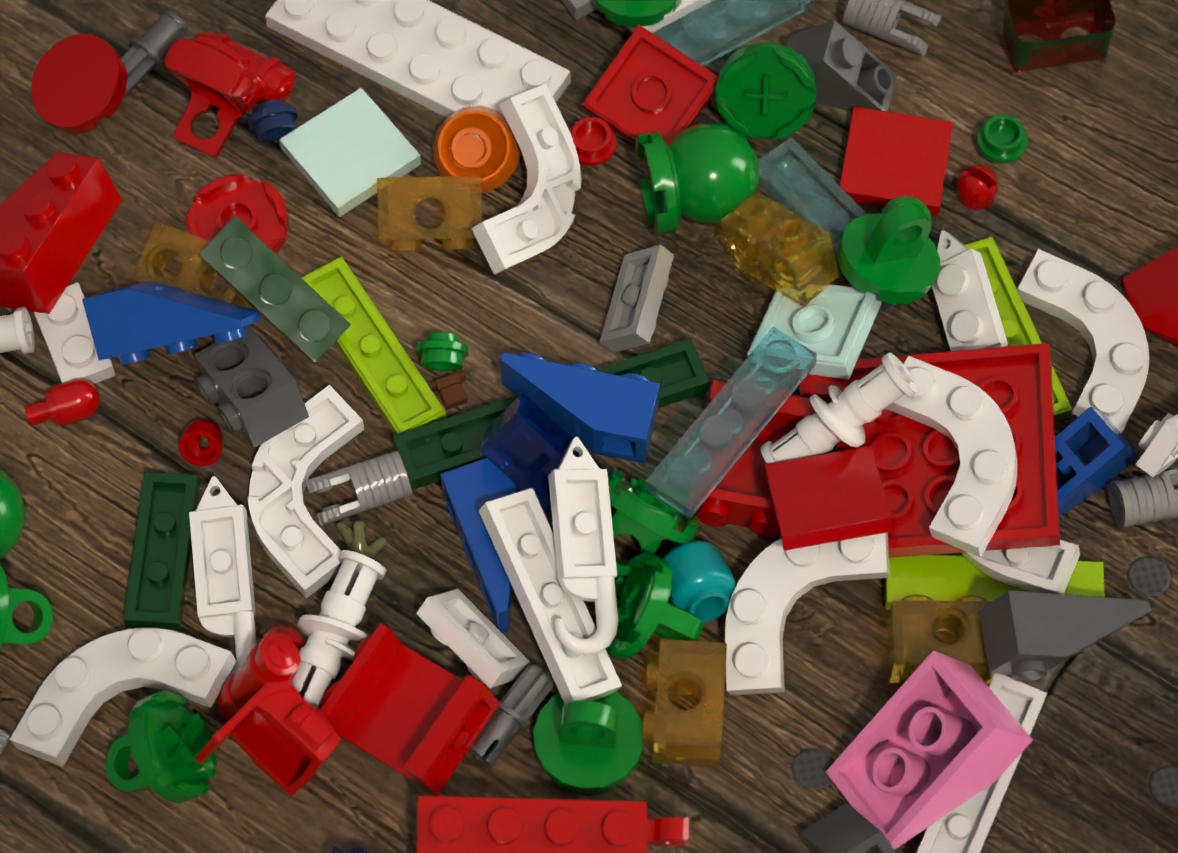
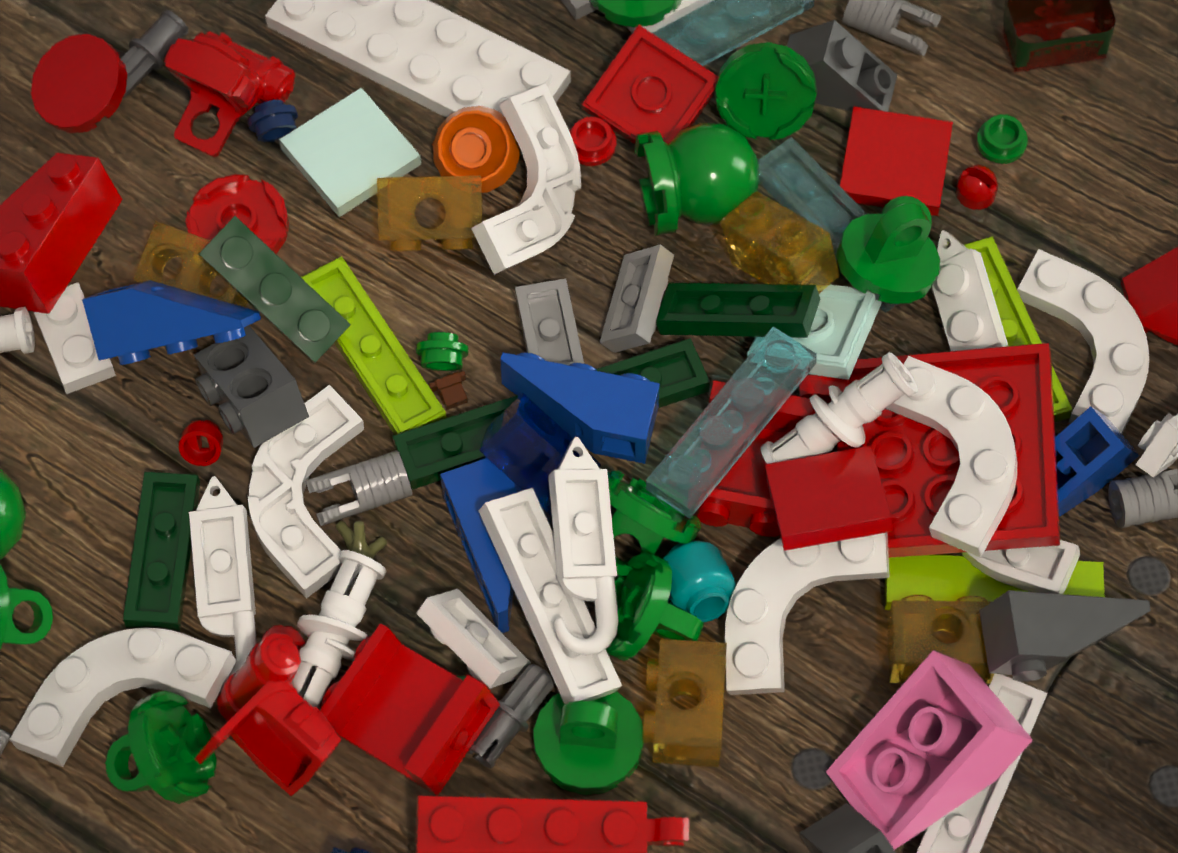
(65, 403): red cylinder -> none
(549, 321): none -> light grey plate
(737, 309): none -> dark green plate

